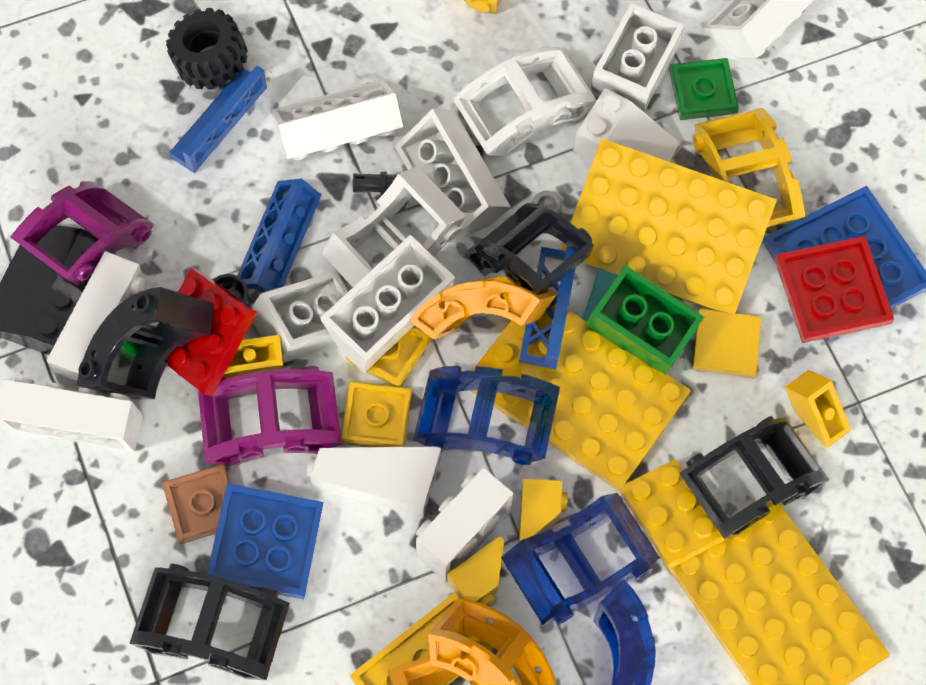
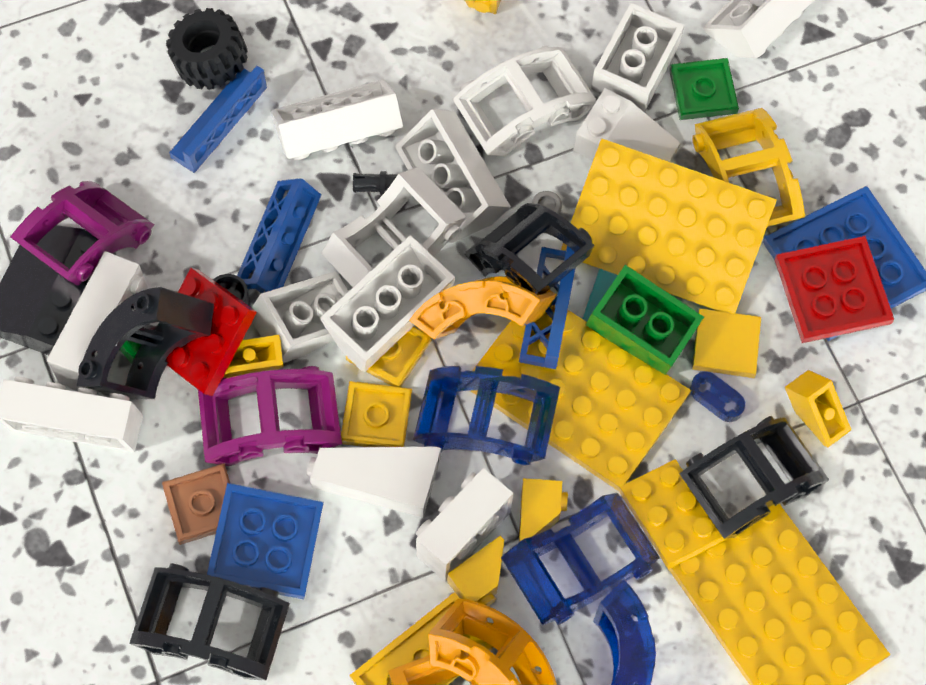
(713, 399): none -> clear blue beam

